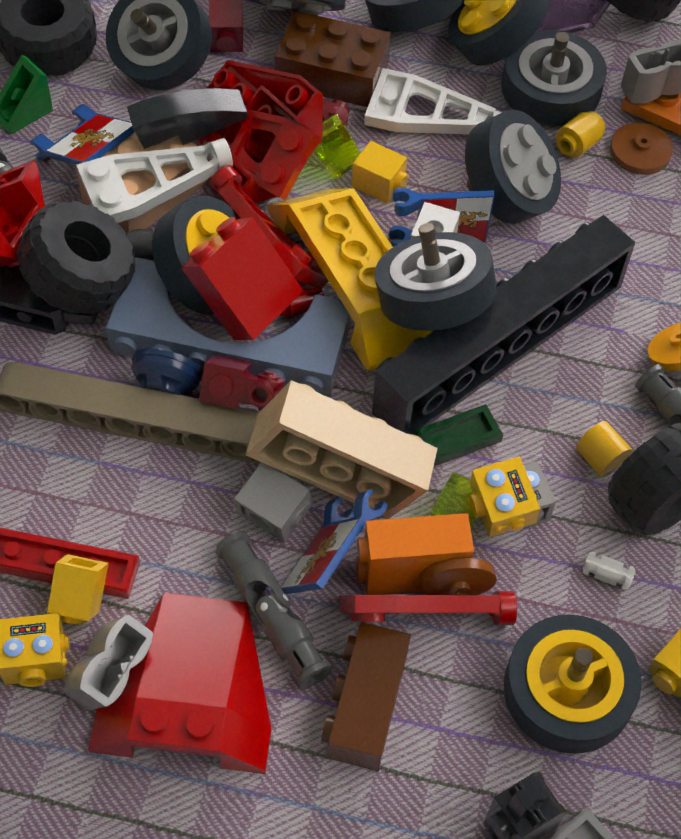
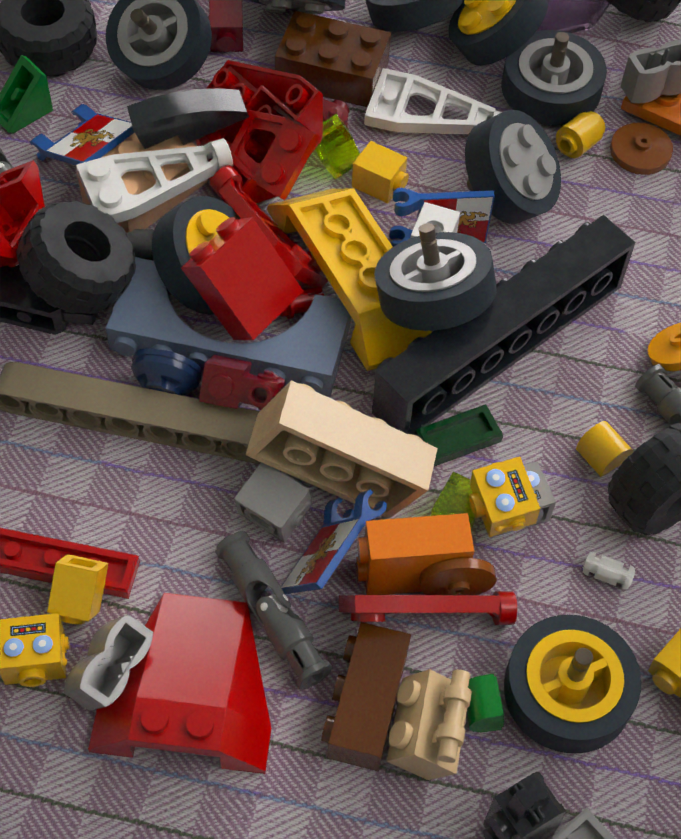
(430, 723): none -> tan brick
(485, 706): none -> green brick

